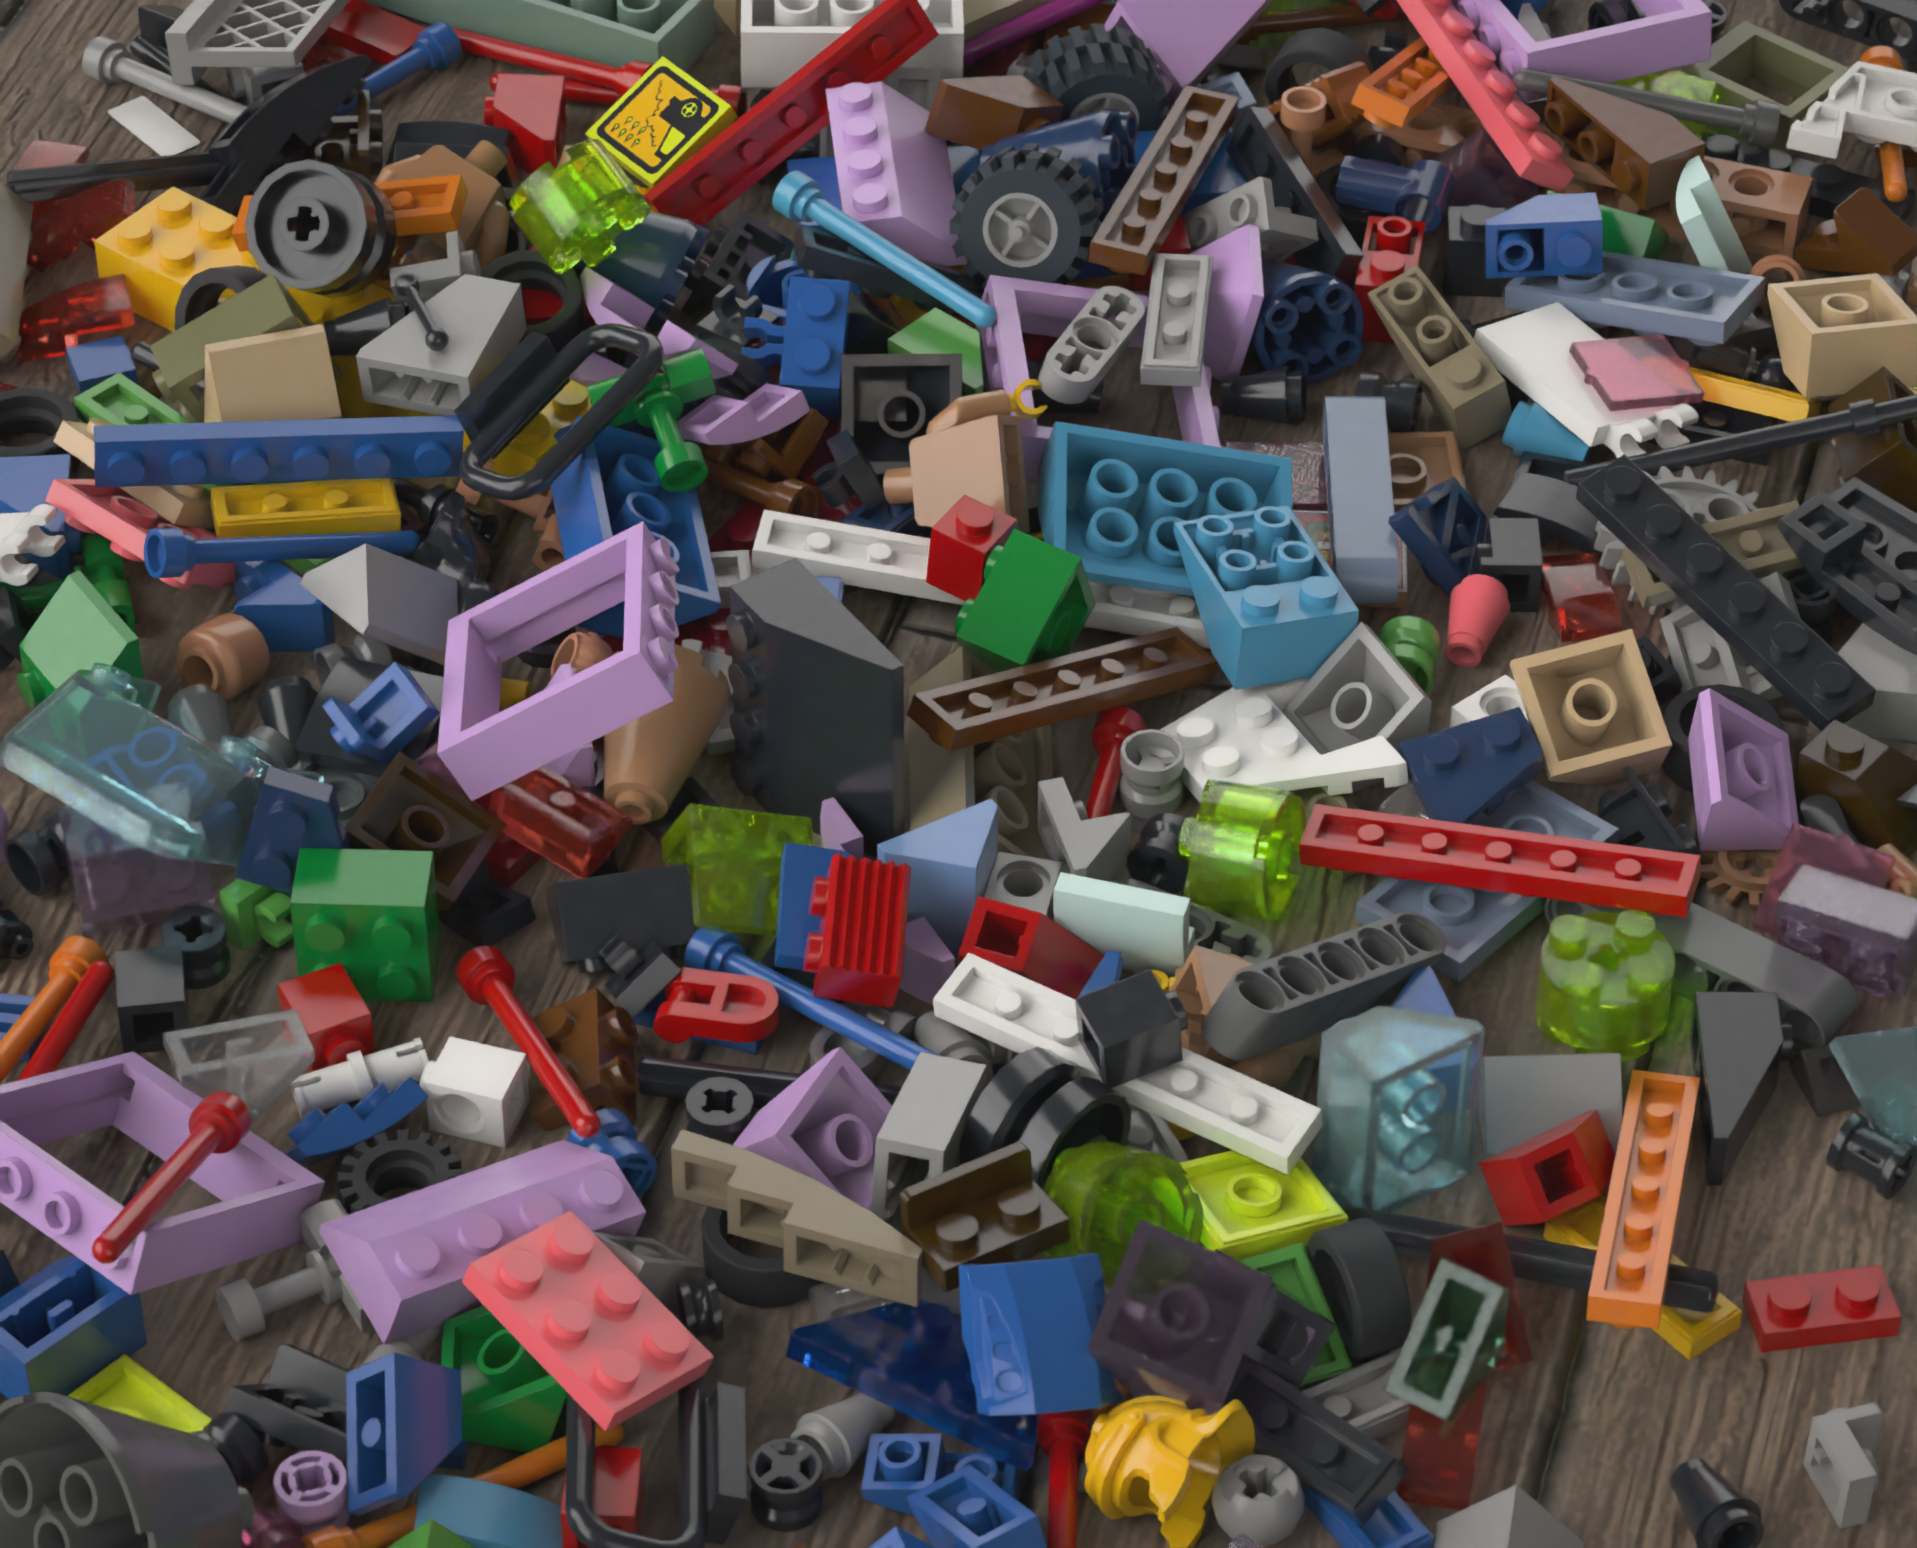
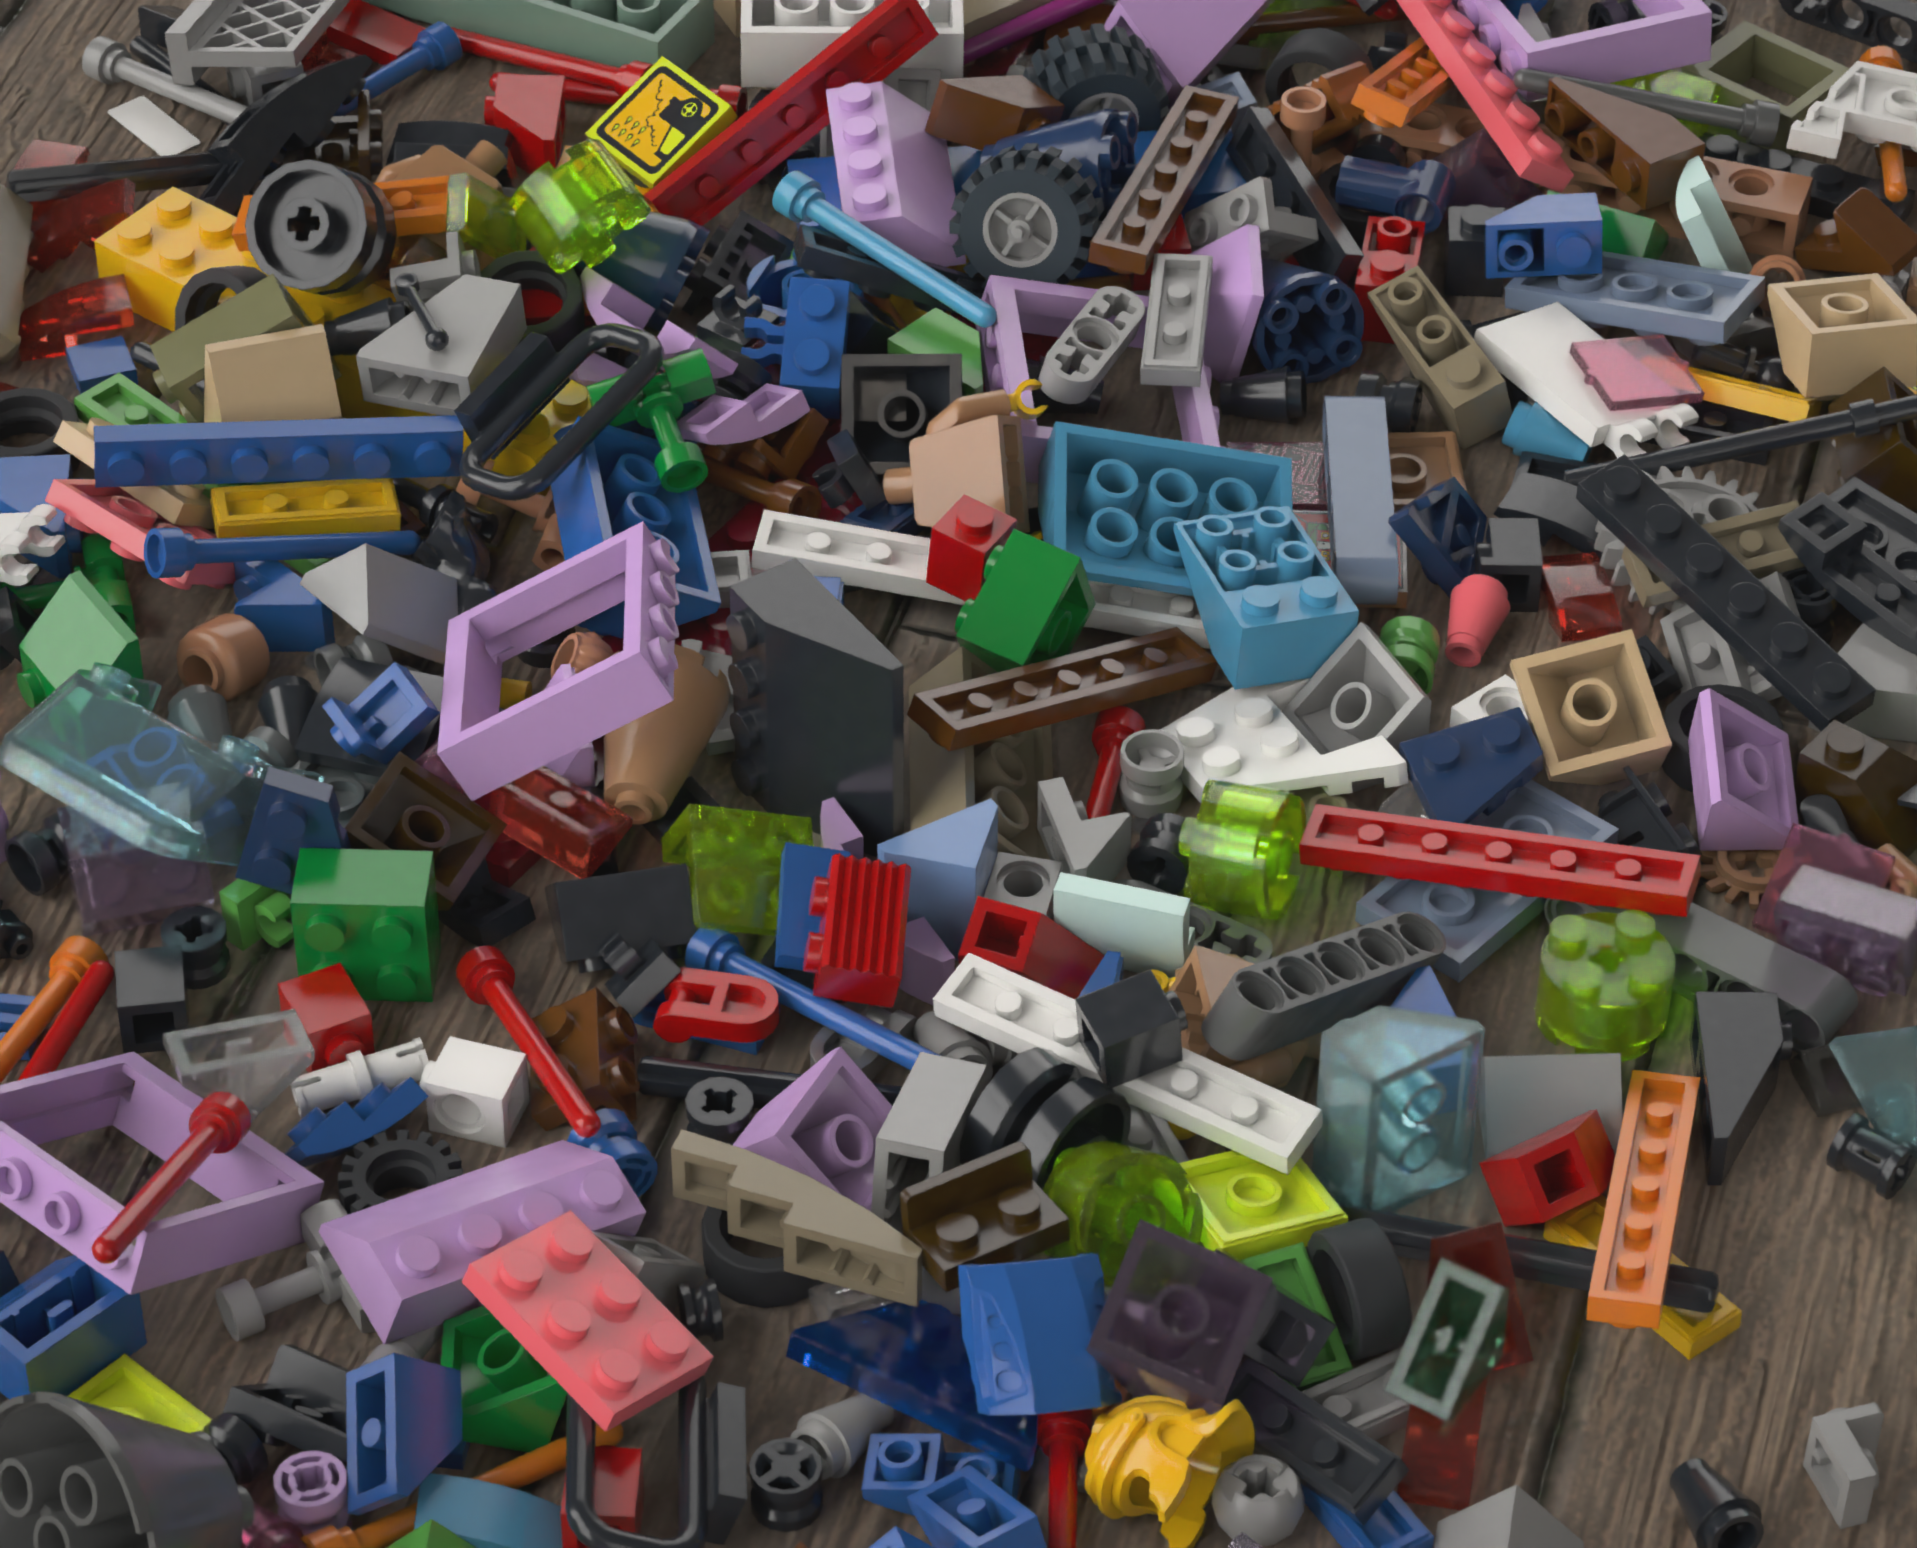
(482, 216): none -> clear neon green tile
(1821, 1308): red plate -> none

